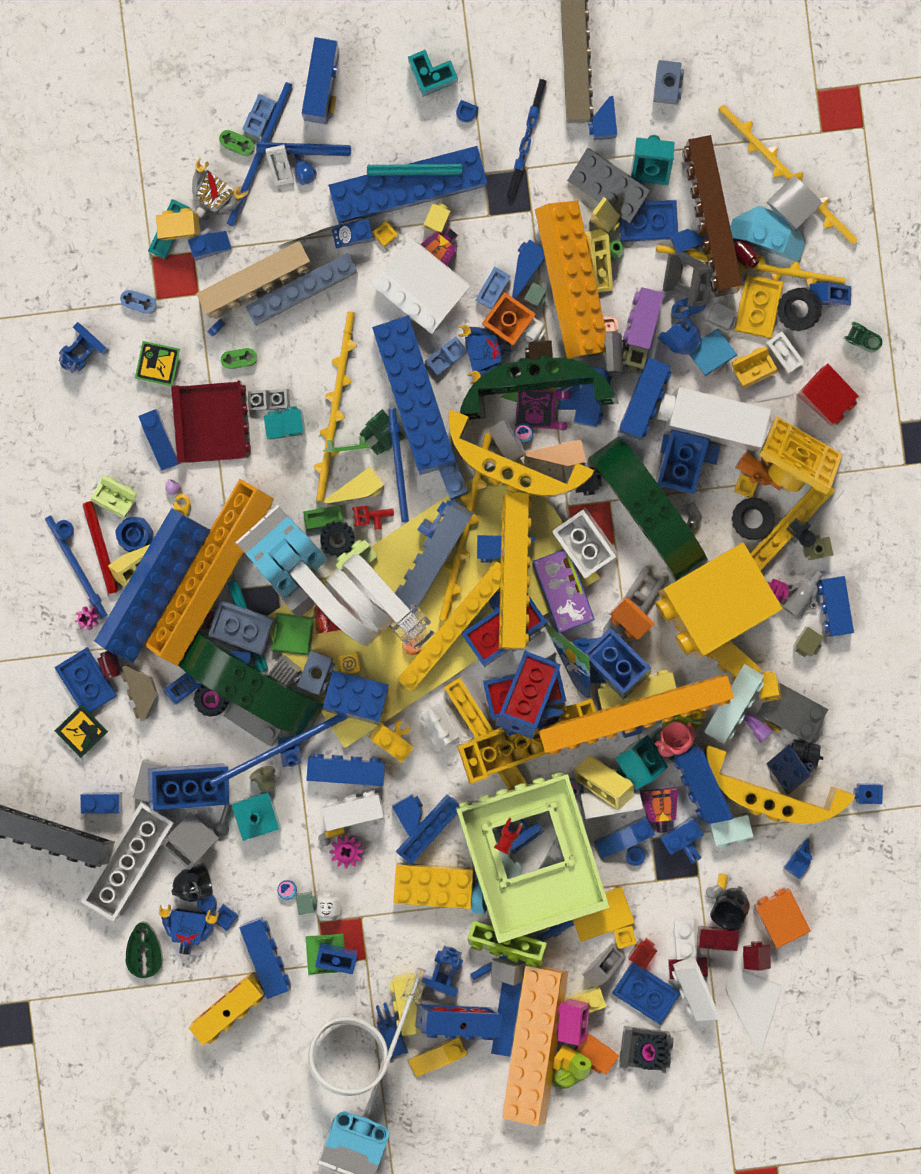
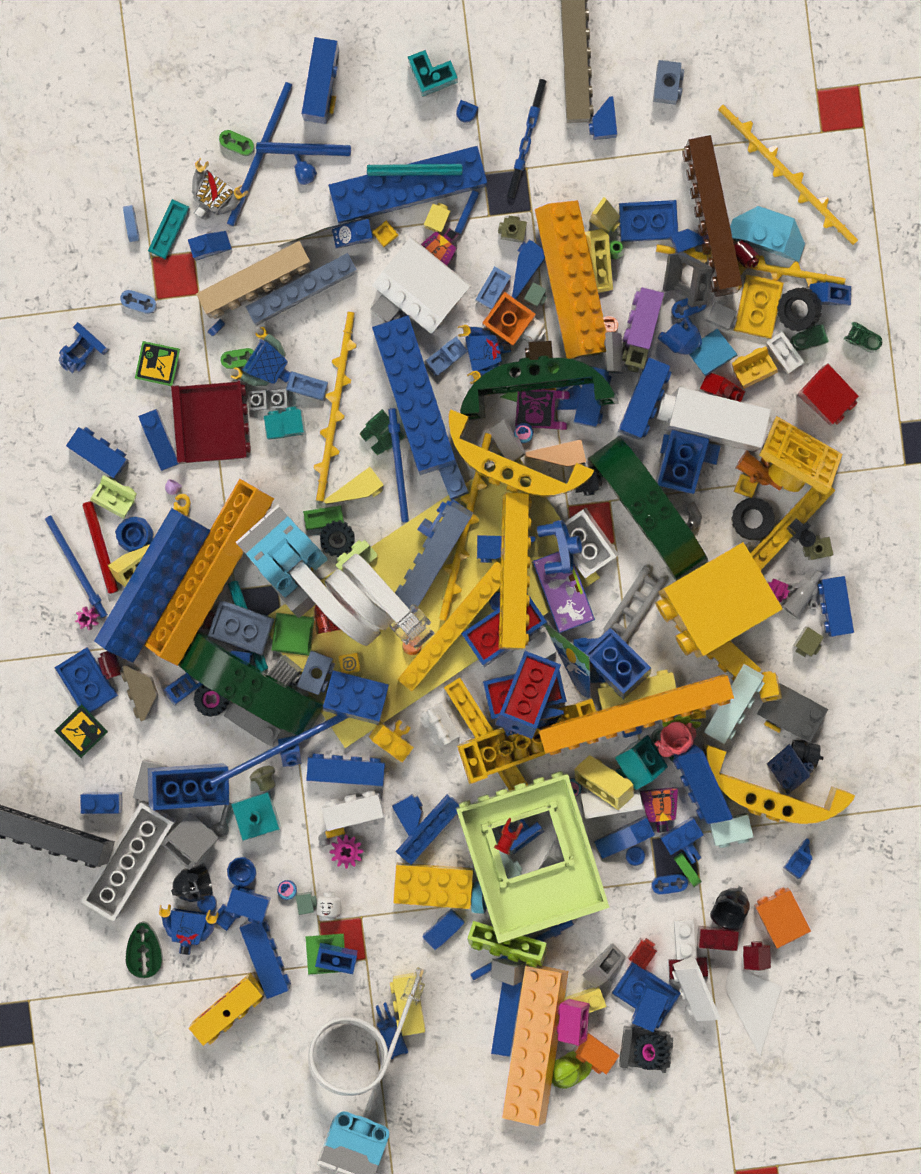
(63, 530): blue tile -> none
(97, 452): none -> blue brick
(131, 223): none -> medium blue beam
(177, 225): yellow brick -> none
(241, 872): none -> blue hair
(248, 904): none -> blue brick
(259, 115): medium blue slope -> none
(265, 363): none -> torso
(279, 165): white plate -> none
(306, 386): none -> medium blue plate
(361, 445): bright green piece -> none
(375, 515): red arm -> none
(386, 309): none -> light grey brick
(438, 1056): yellow slope -> none
(441, 981): blue tile -> none
(443, 929): none -> blue slope
(458, 1021): blue brick -> none
(466, 212): none -> blue piece
(512, 229): none -> olive brick
(567, 547): none -> blue connector
(572, 1062): leg -> none
(603, 179): plate -> none
(605, 920): yellow tile -> none
(625, 936): yellow tile -> none
(631, 619): orange slope -> none
(650, 1008): none -> blue brick
(652, 160): teal brick -> none
(670, 888): none -> blue beam
(687, 869): none -> bright green beam
(721, 886): arm -> none
(722, 387): none -> red slope
(761, 731): medium lavender piece -> none
(772, 391): white sticker -> none
(794, 202): light grey slope -> none
(812, 337): none -> clear green piece
(862, 788): blue brick -> none

